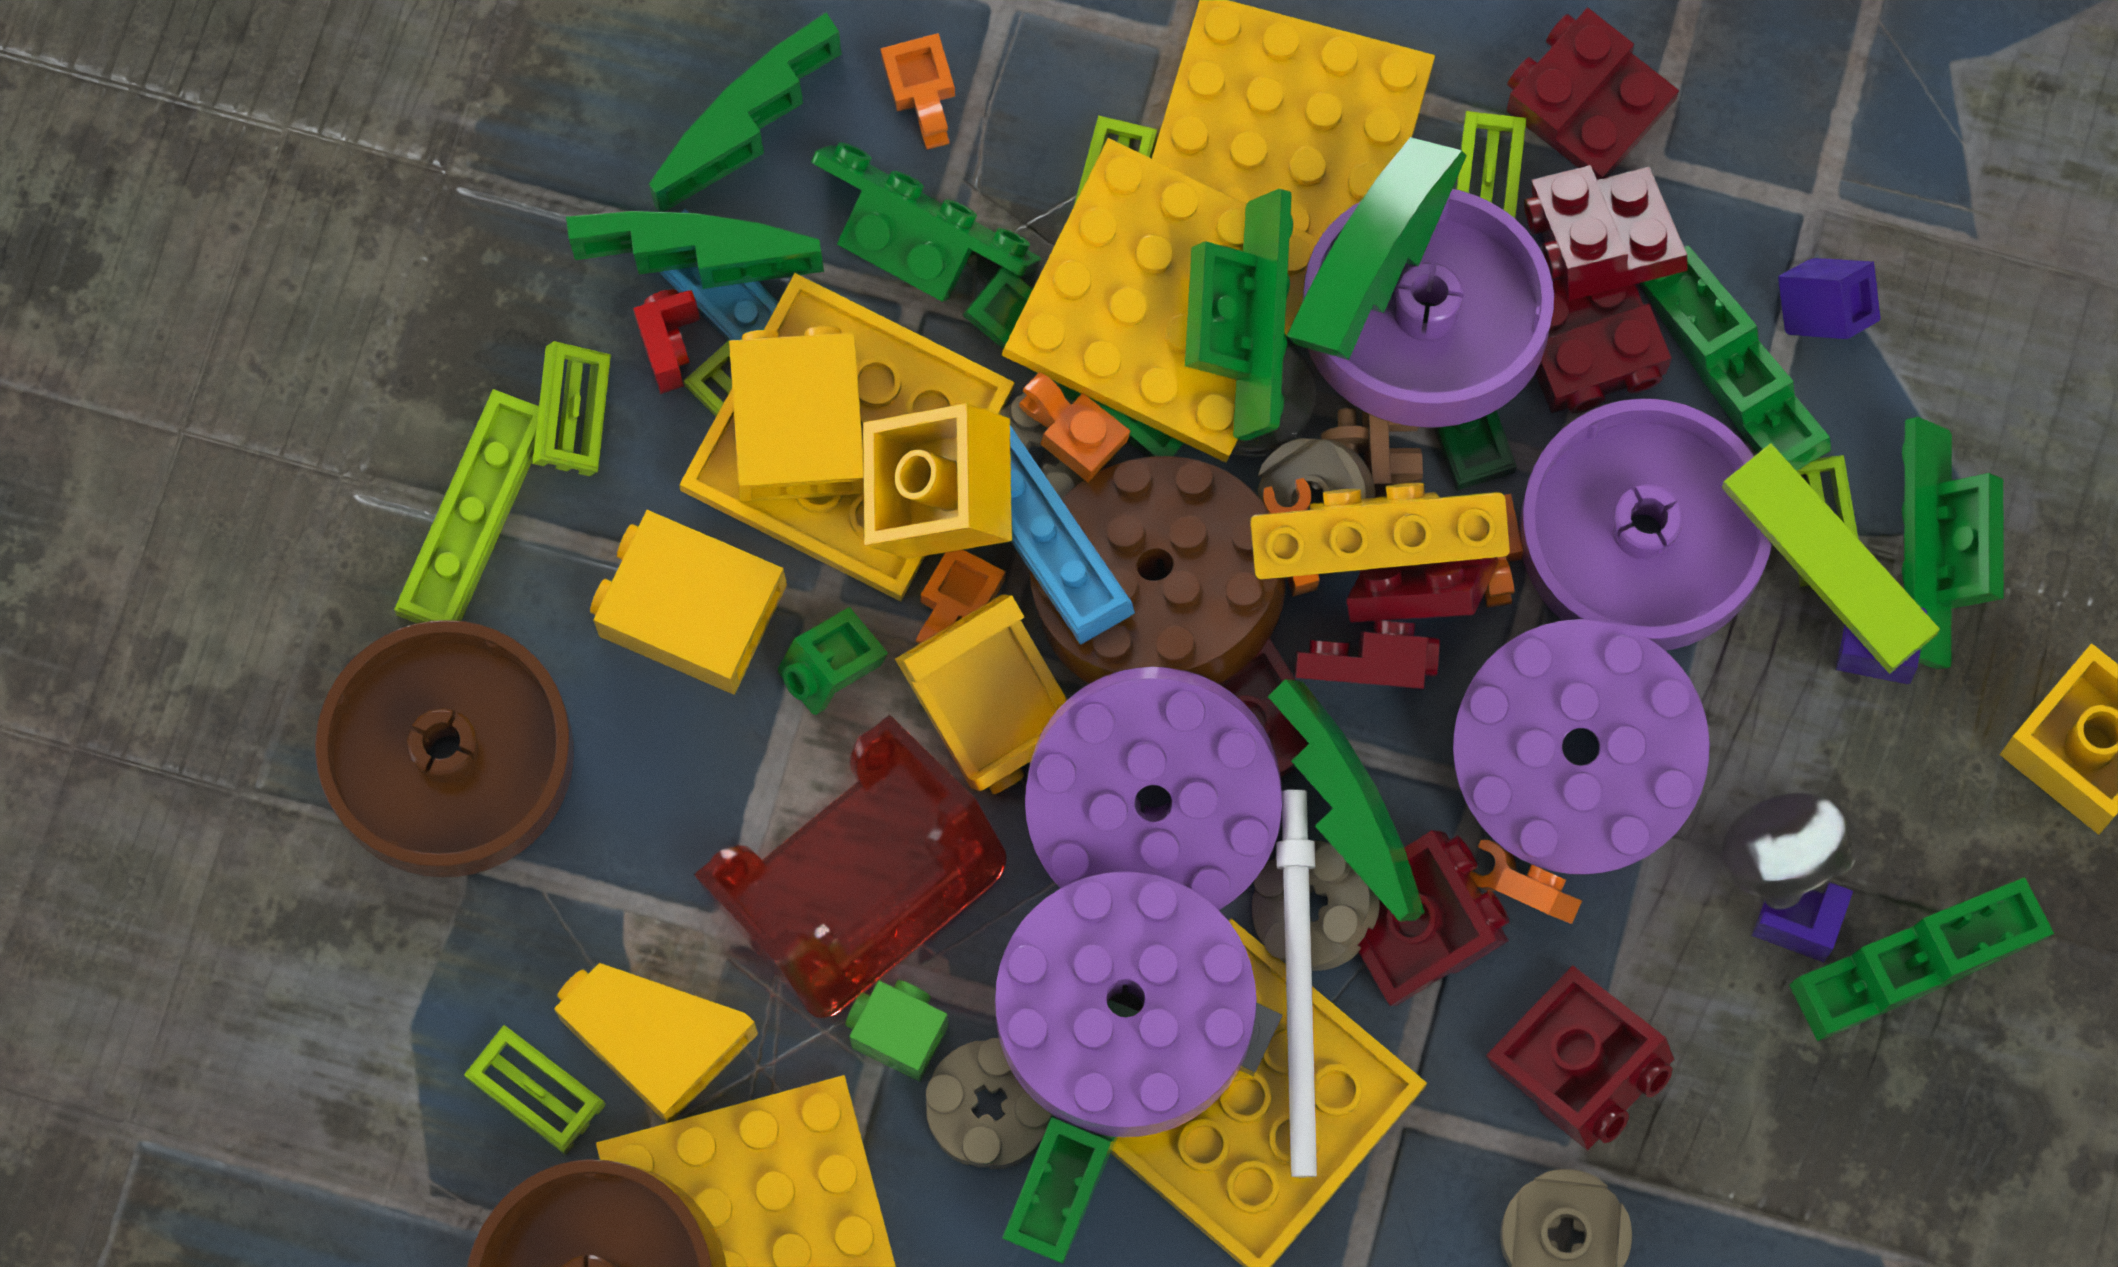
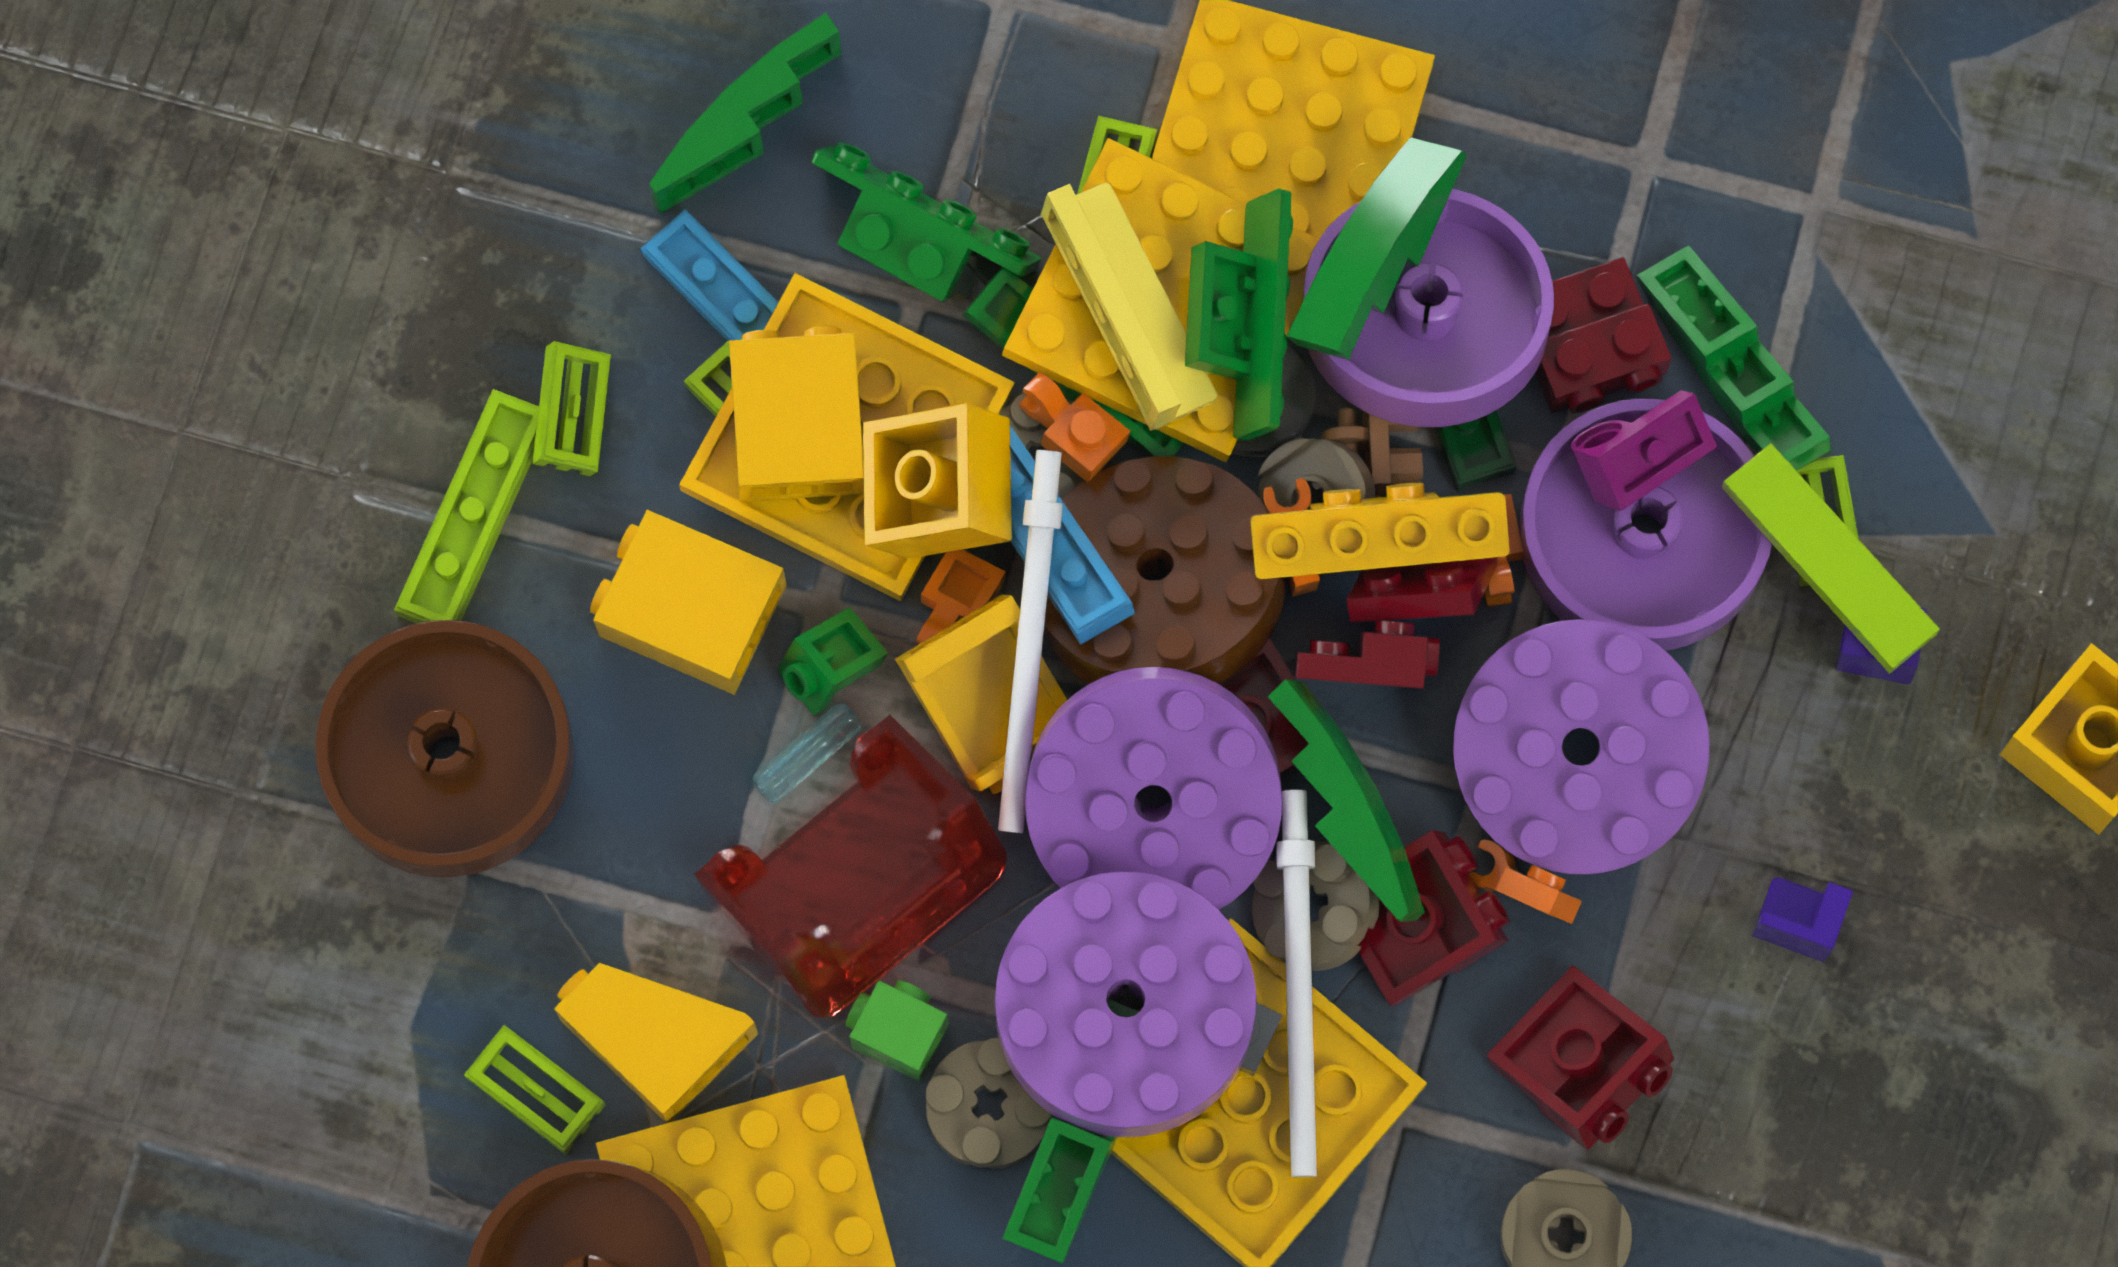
(664, 347): red bracket -> none
(721, 247): green slope -> none
(807, 752): none -> clear light blue axle
(920, 79): orange plate -> none
(1042, 517): none -> white bar
(1127, 302): none -> light yellow panel
(1494, 124): lime tile -> none
(1589, 94): dark red plate -> none
(1604, 230): plate -> none
(1632, 459): none -> magenta plate
(1788, 847): clear smoke tile -> none
(1829, 298): dark purple panel -> none
(1921, 959): green slope -> none
(1948, 534): green bracket -> none

